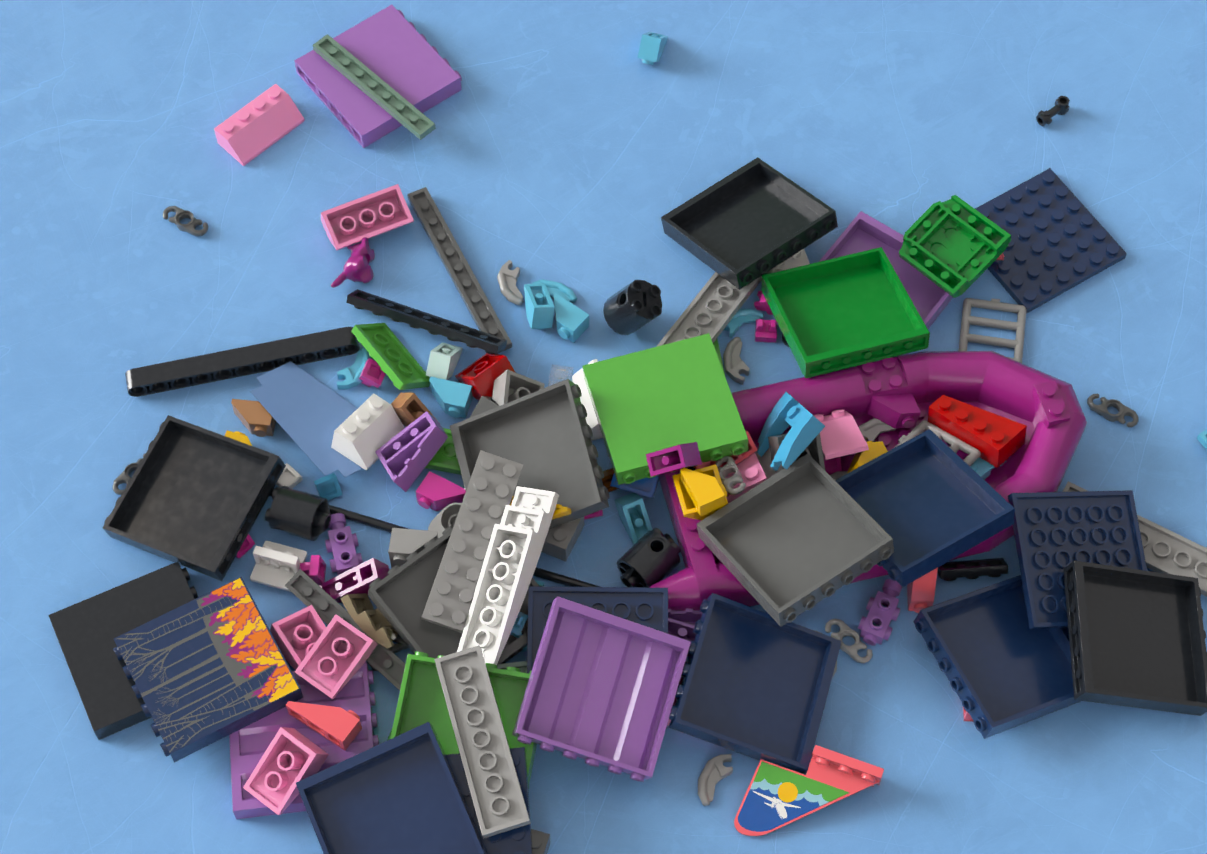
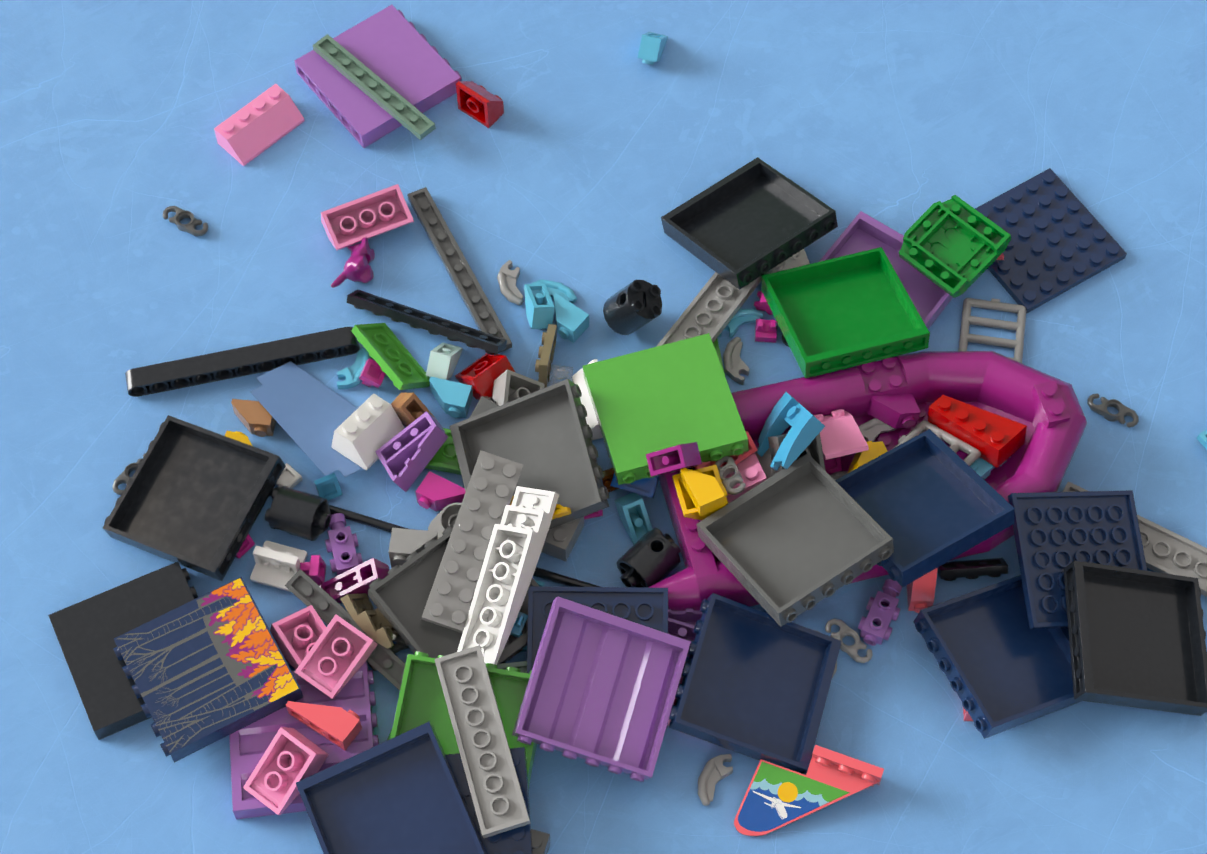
(479, 103): none -> red slope
(546, 354): none -> dark tan wing
(1061, 107): black bar -> none

